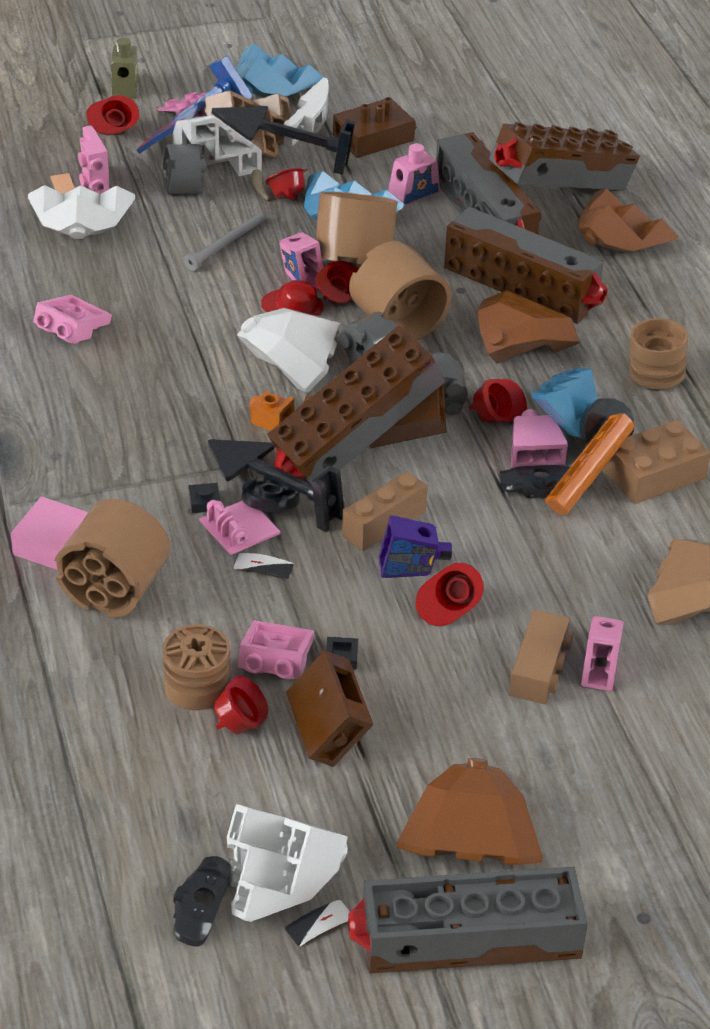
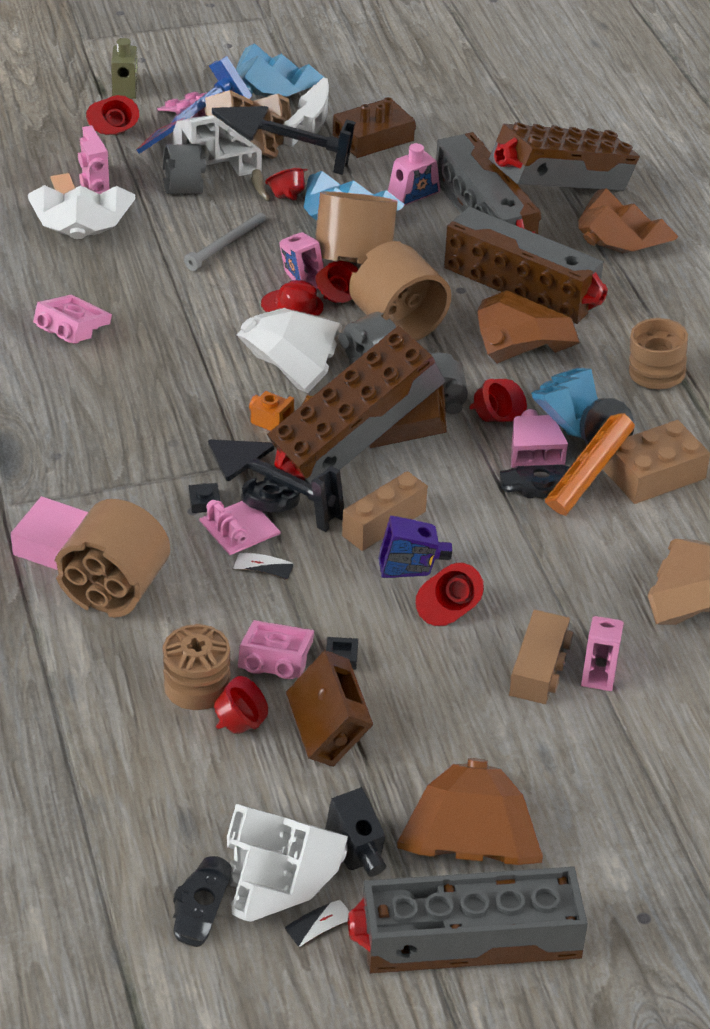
(354, 817): none -> black torso

